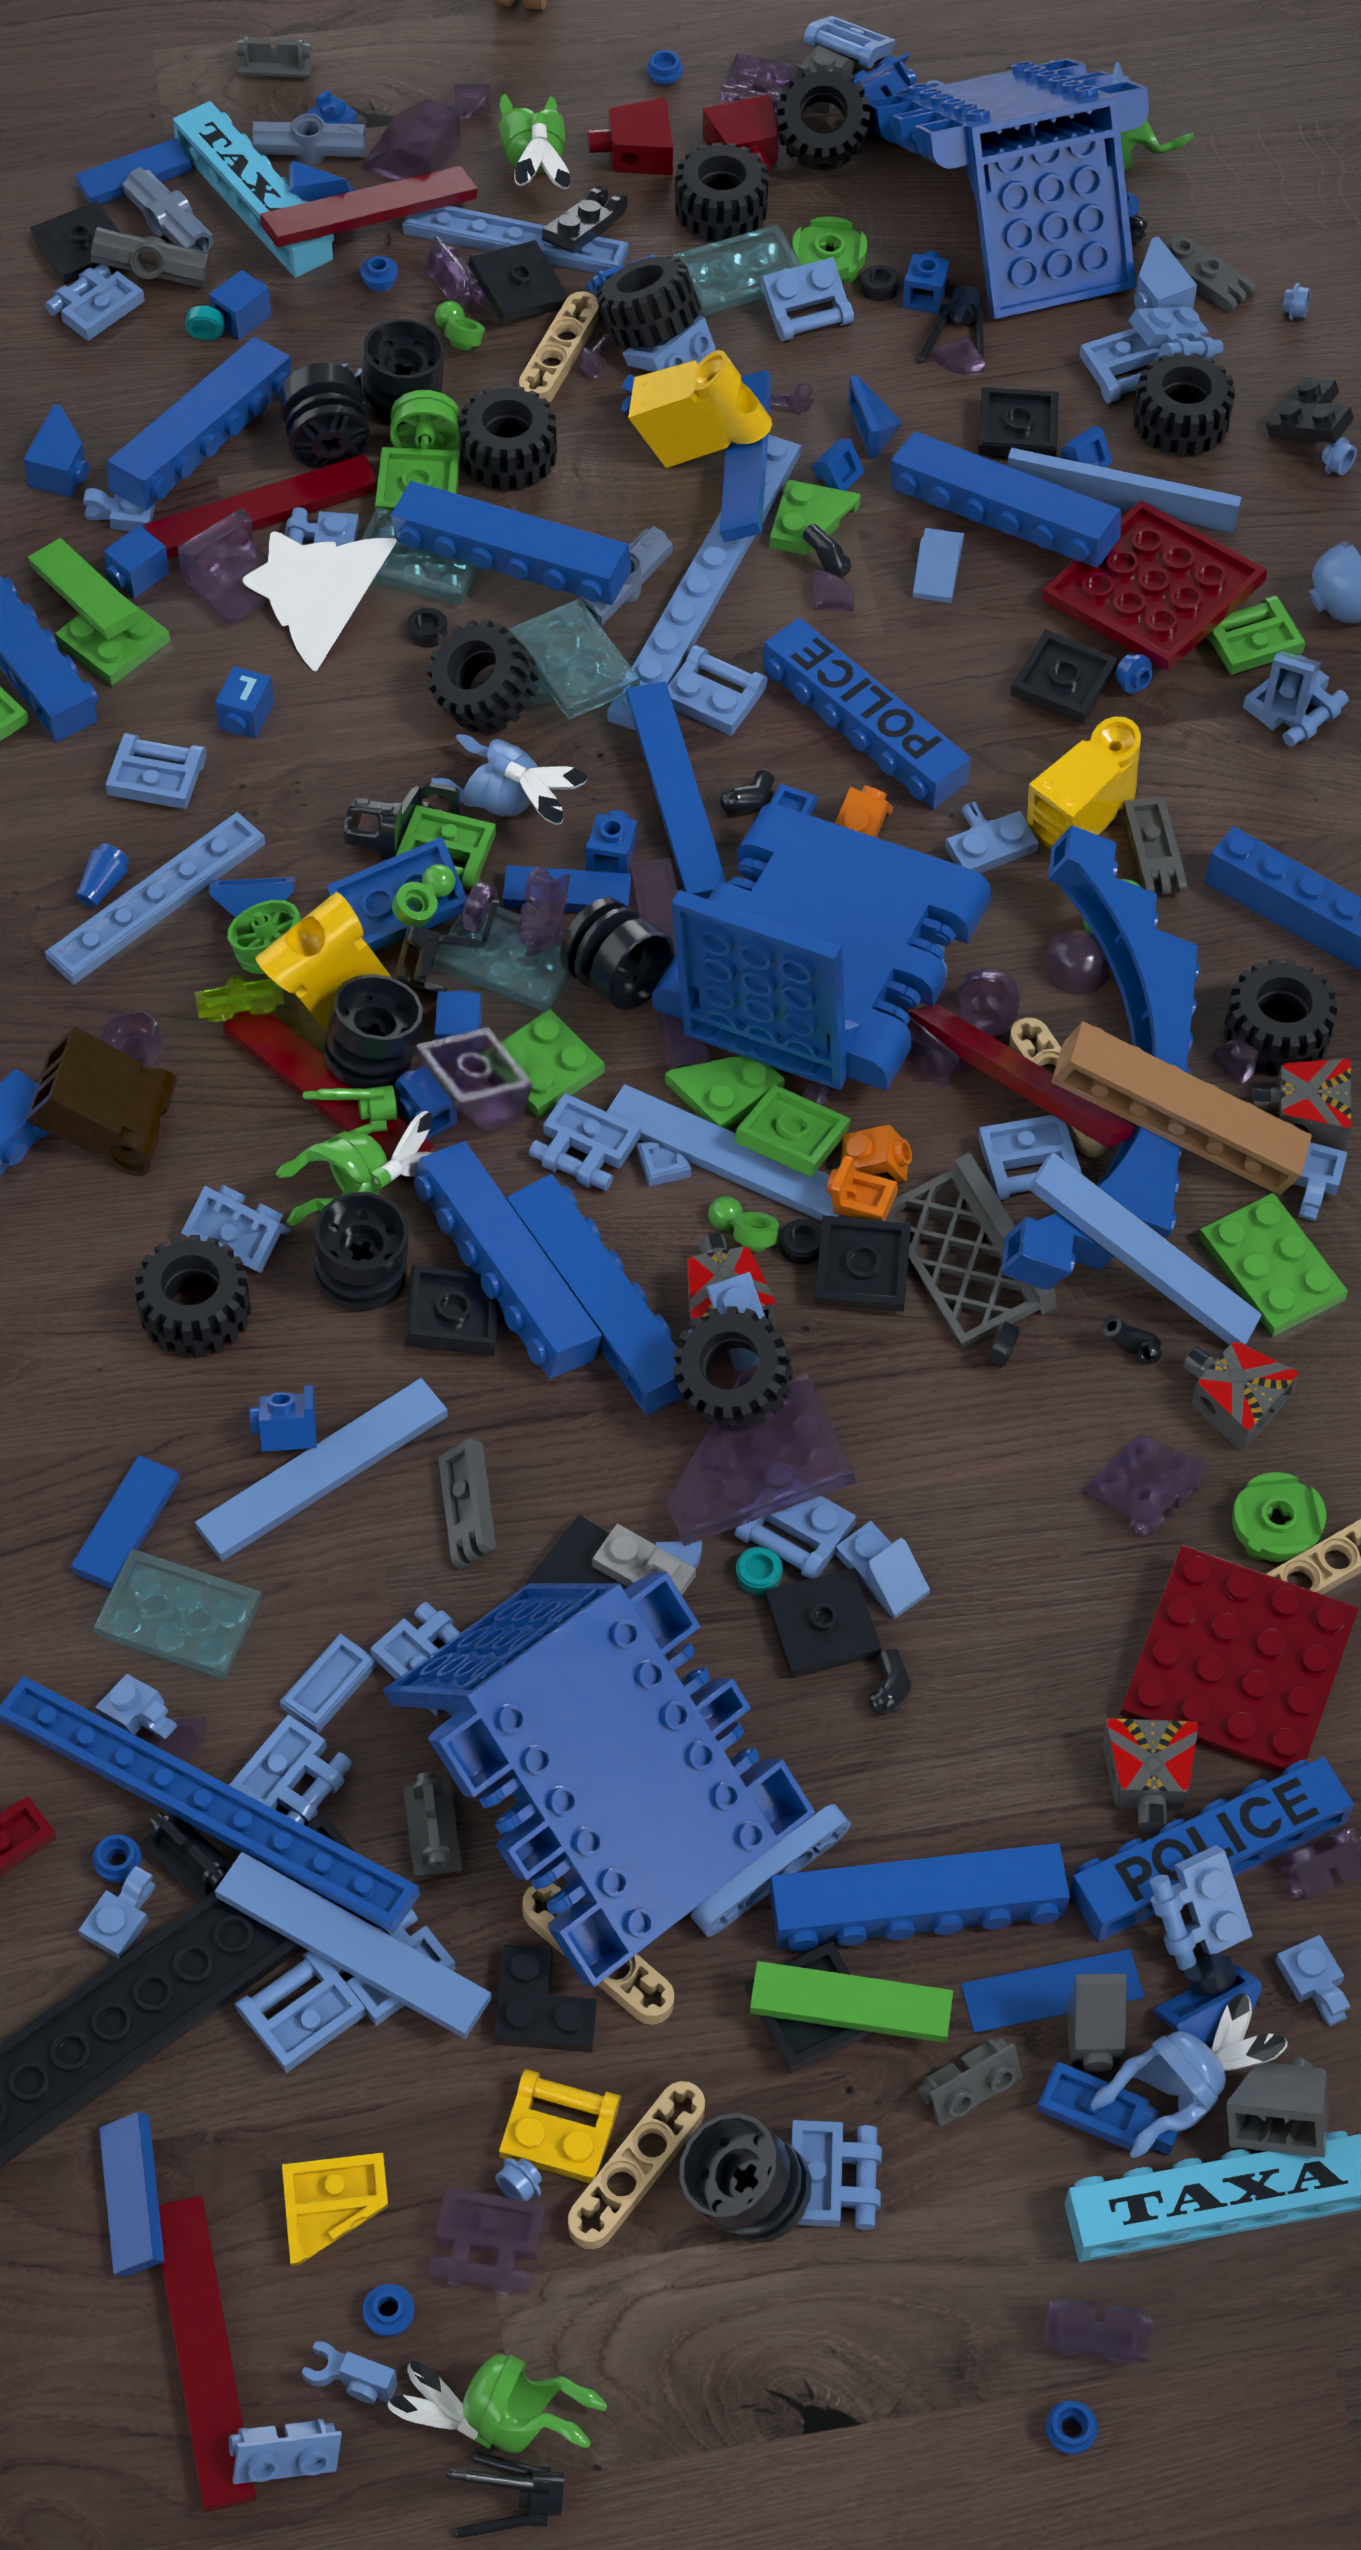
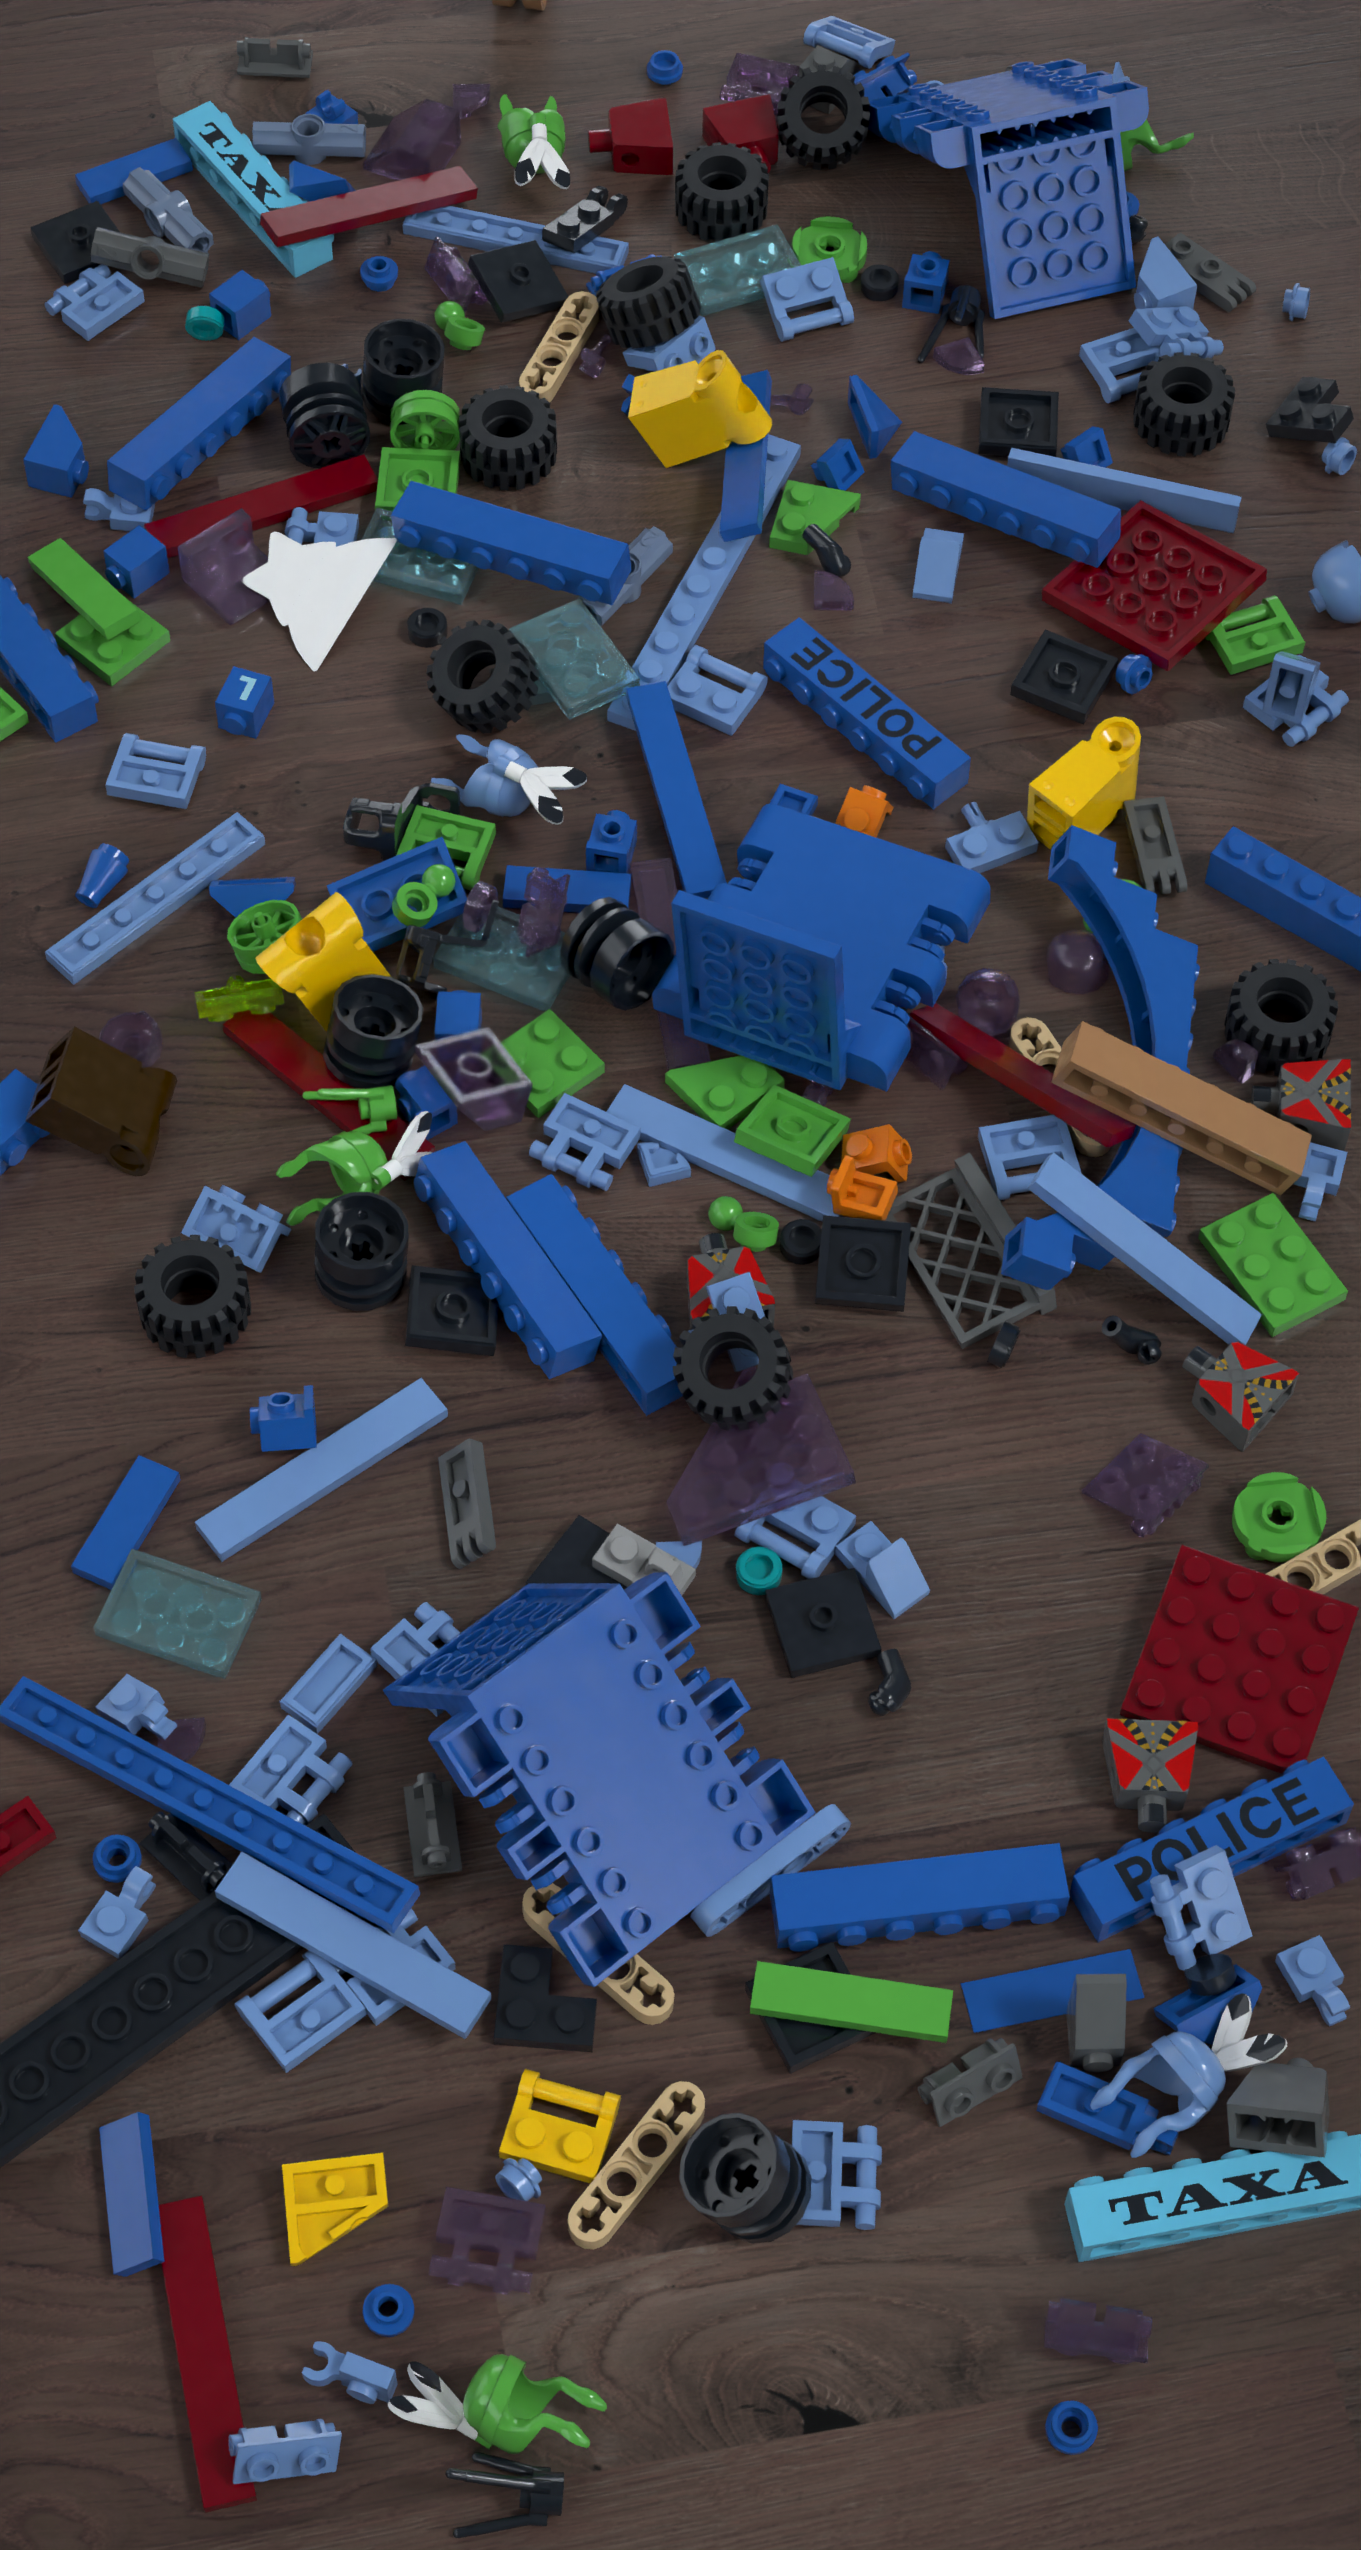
(748, 798): black arm -> none

